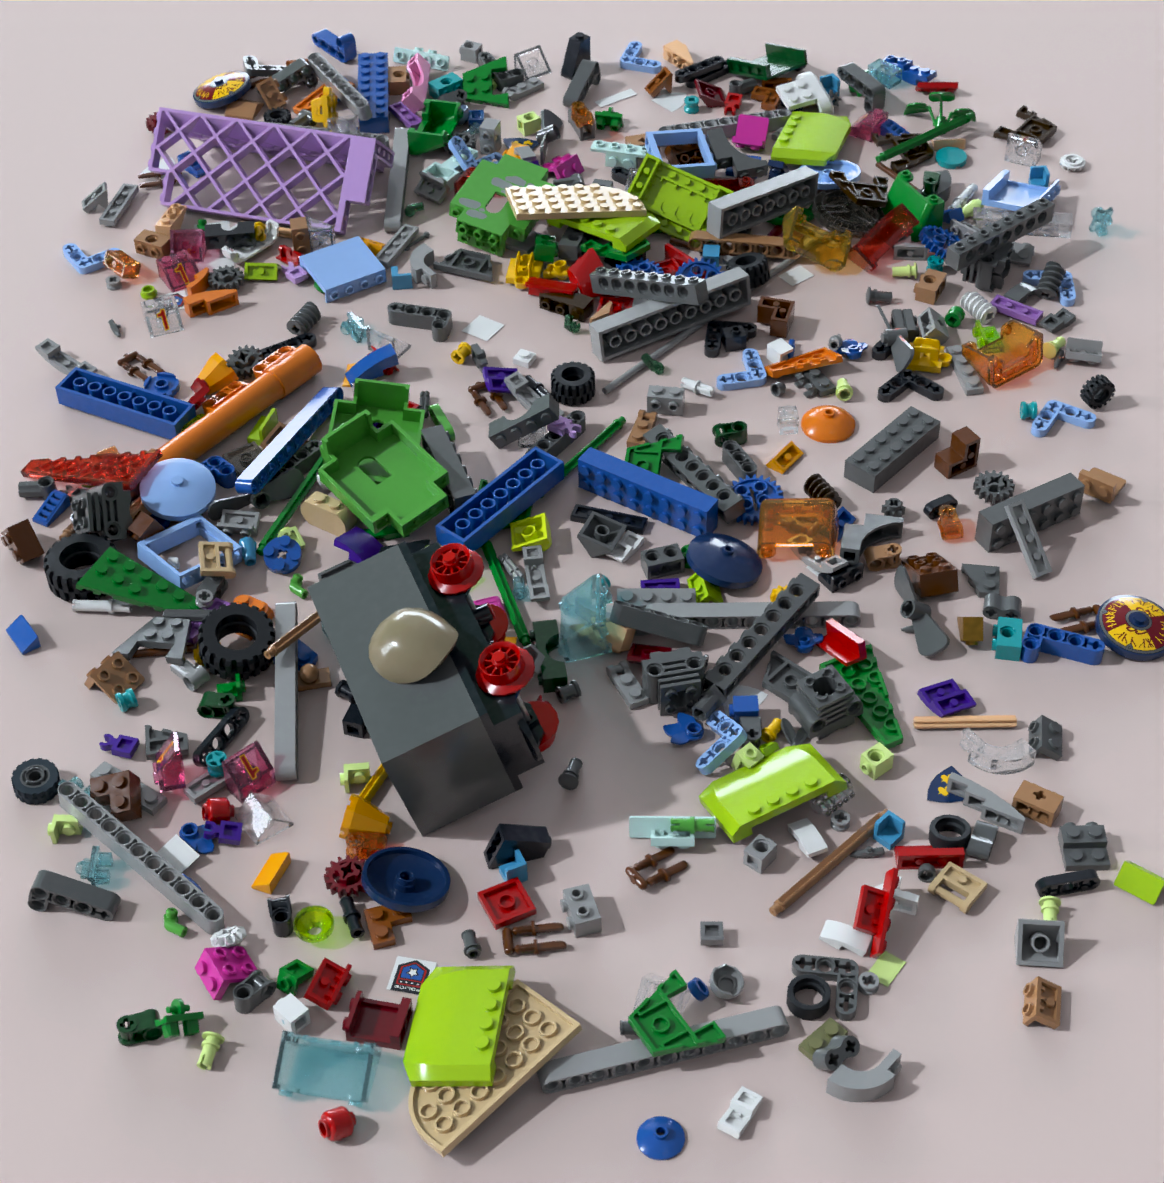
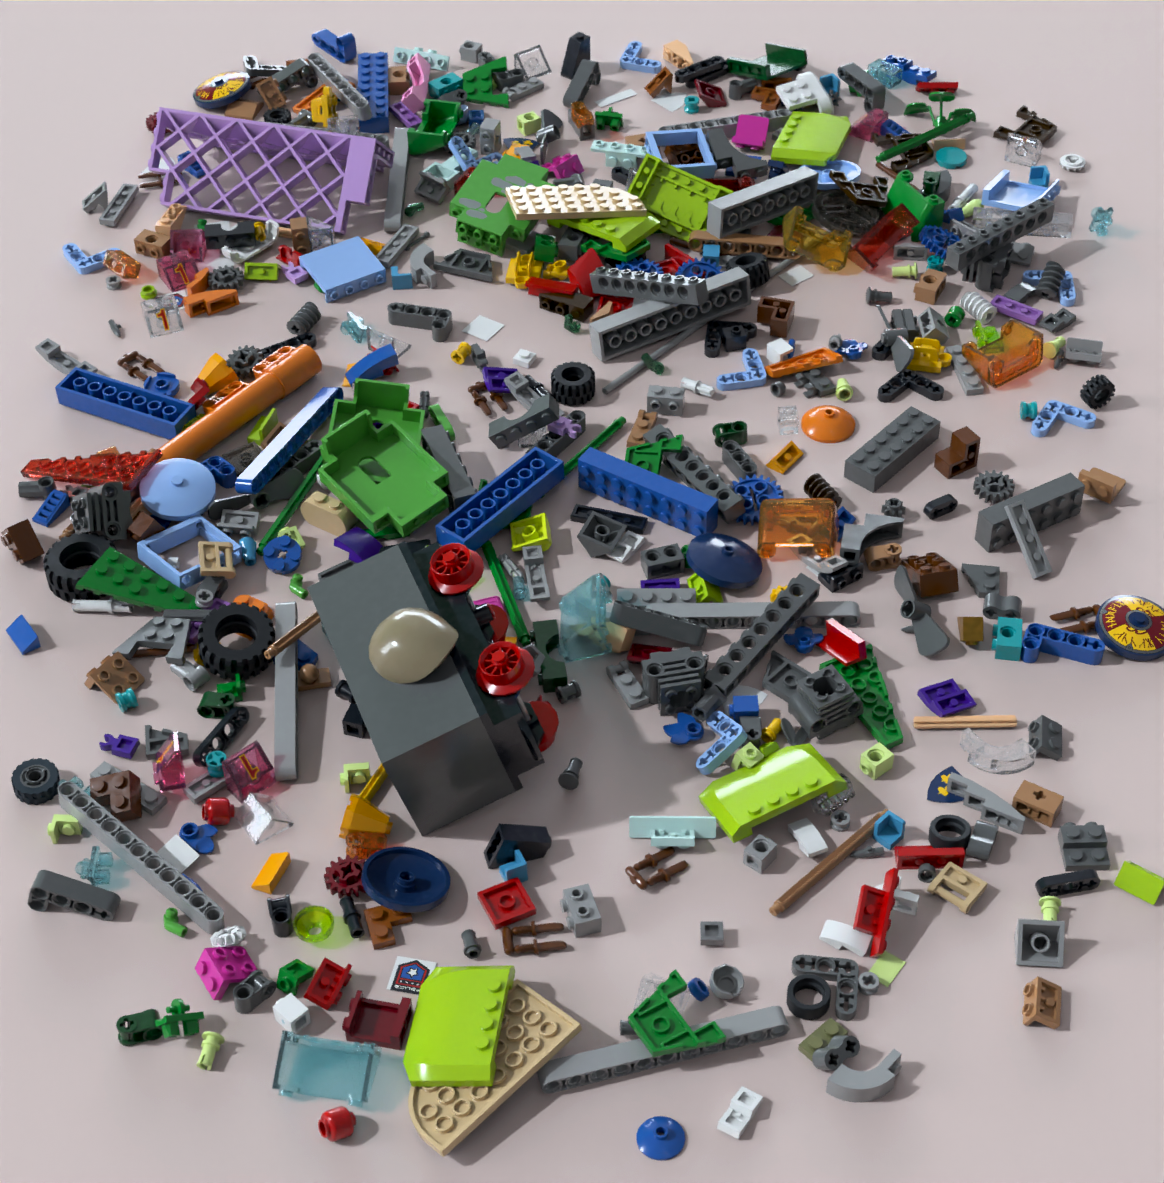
(227, 832): dark purple plate -> none
(692, 825): bright green pin -> none
(732, 102): red plate -> none
(949, 523): clear orange piece -> none

